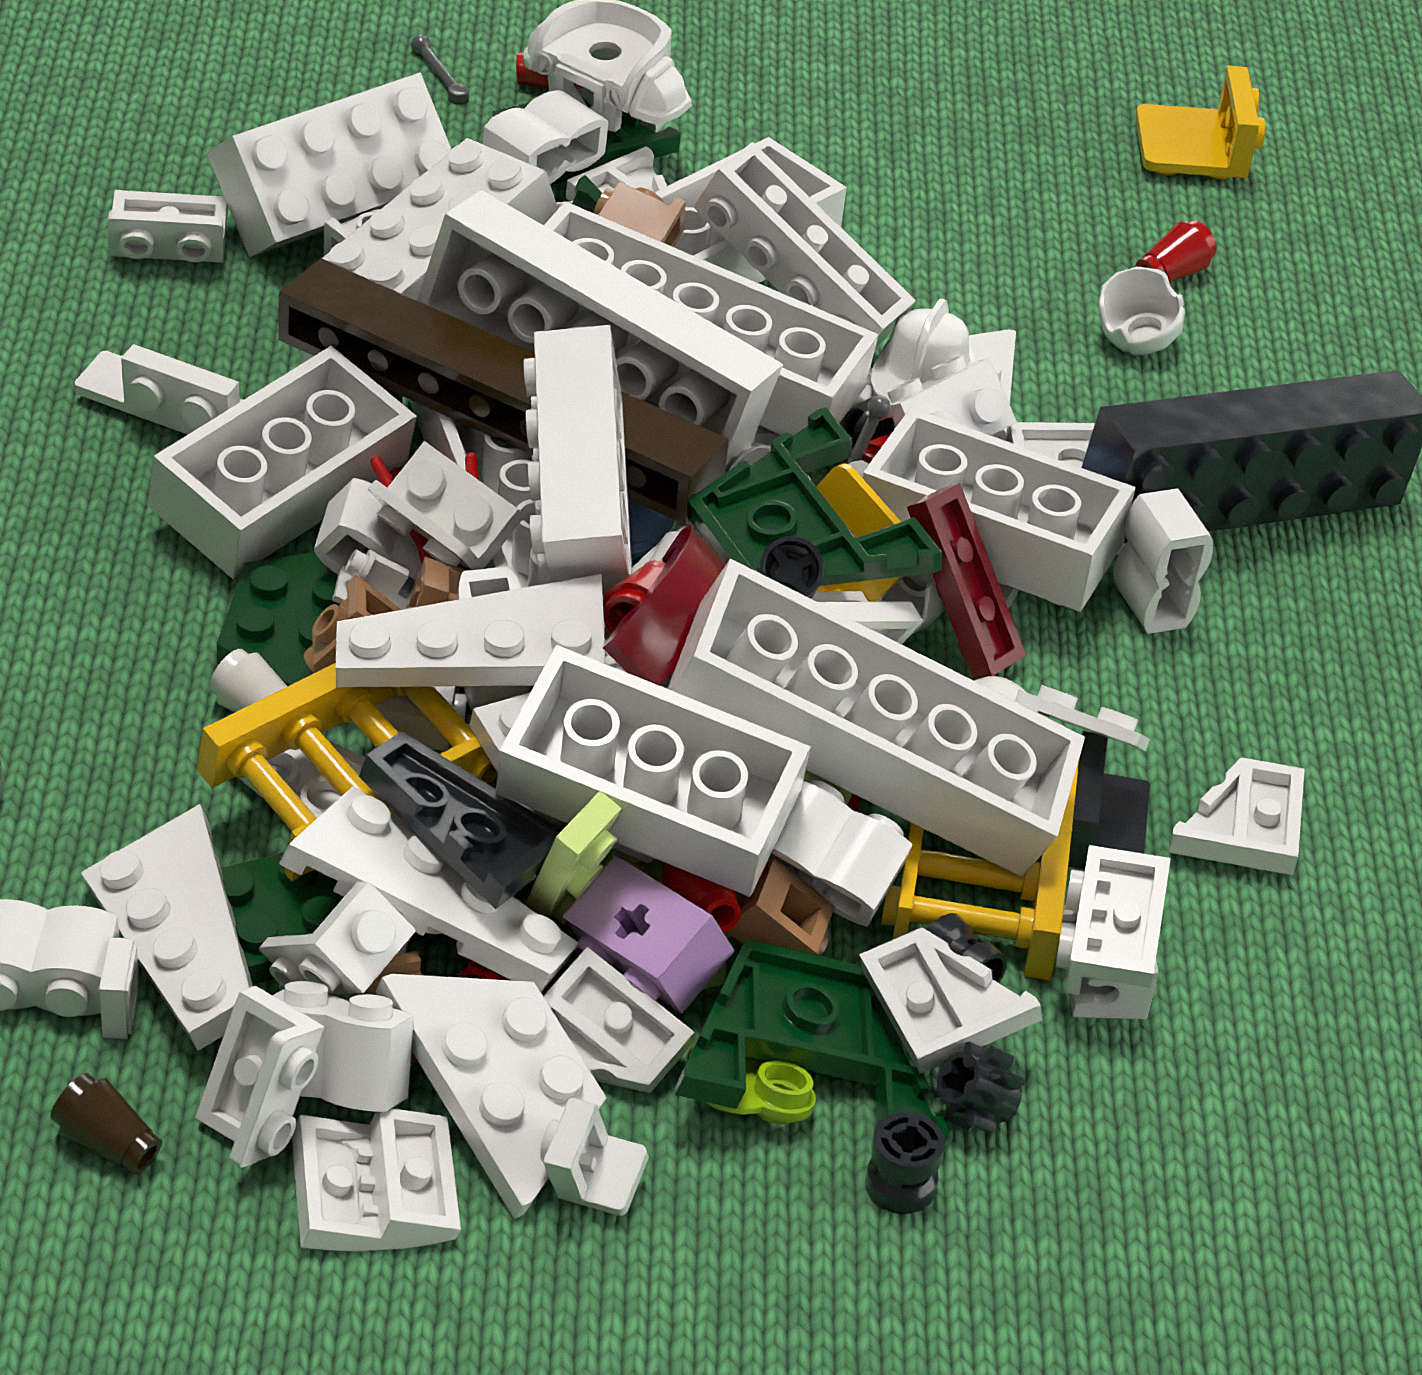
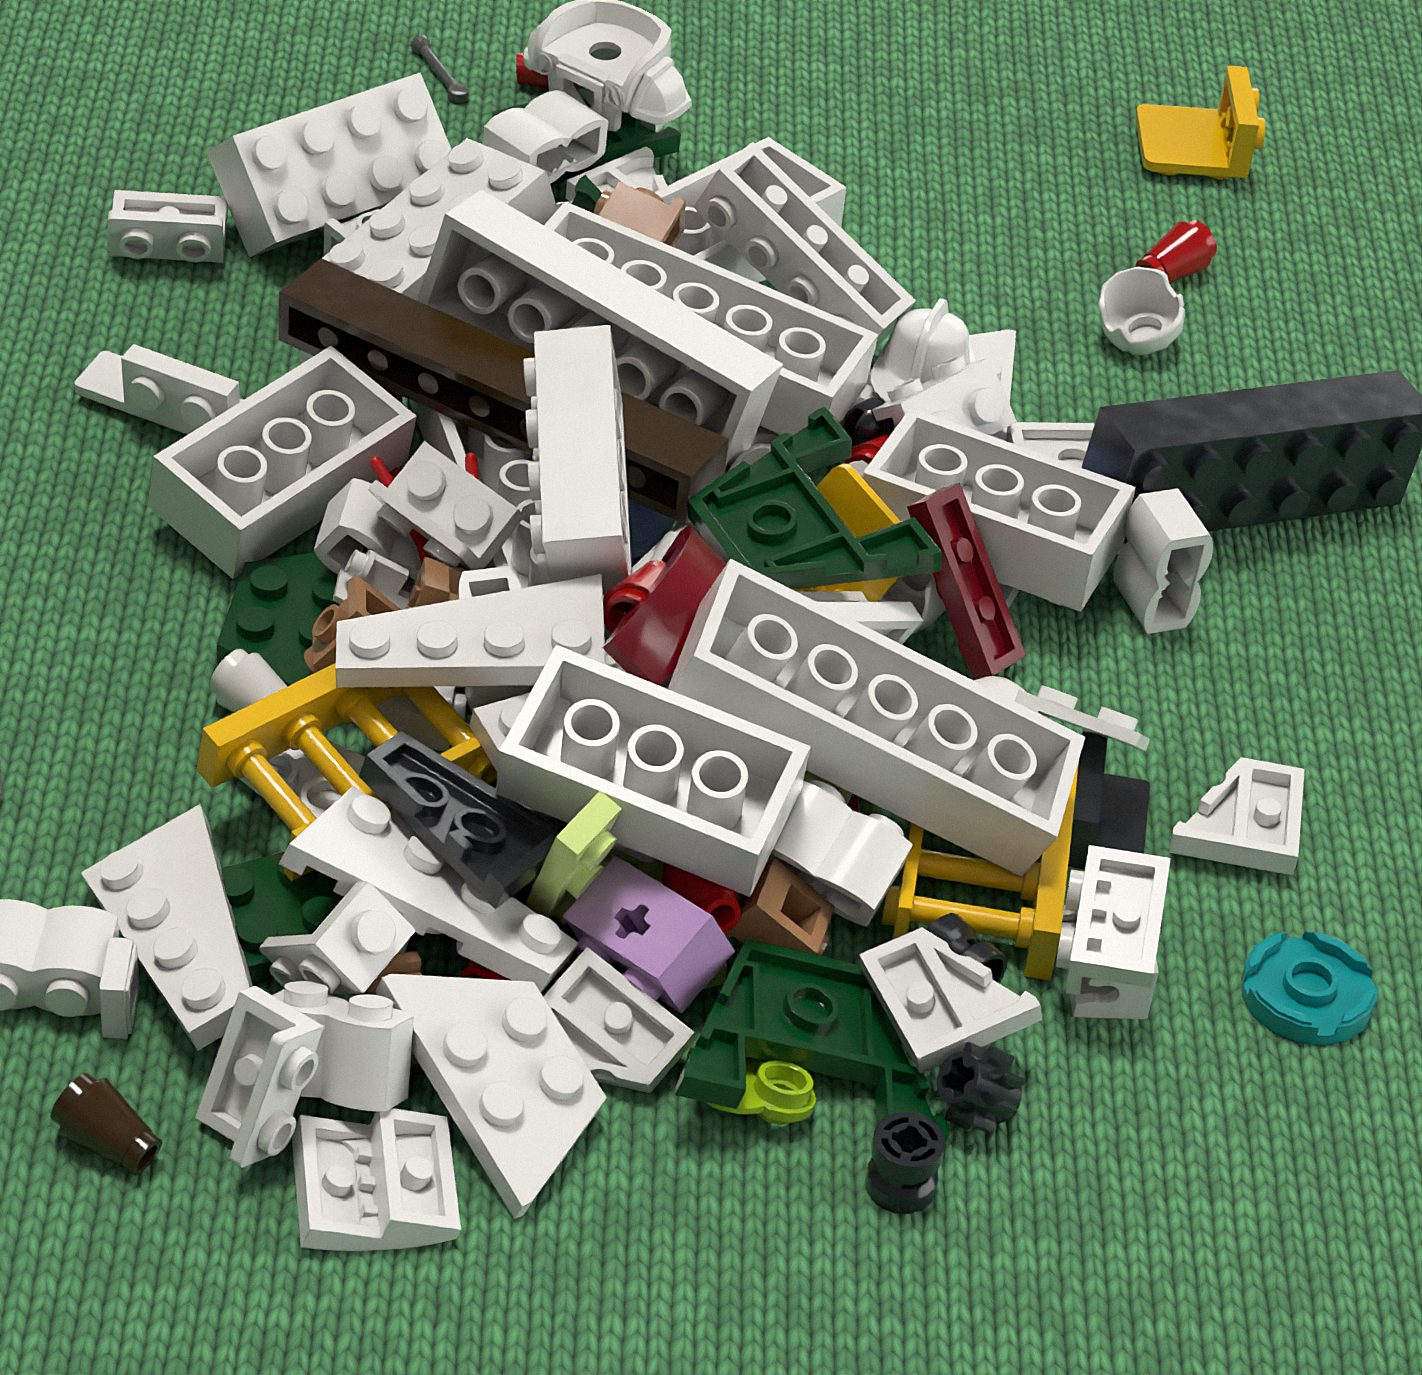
(588, 1163): white bracket -> none
(793, 563): black wheel -> none
(878, 407): dark grey hinge -> none
(1309, 988): none -> teal tile

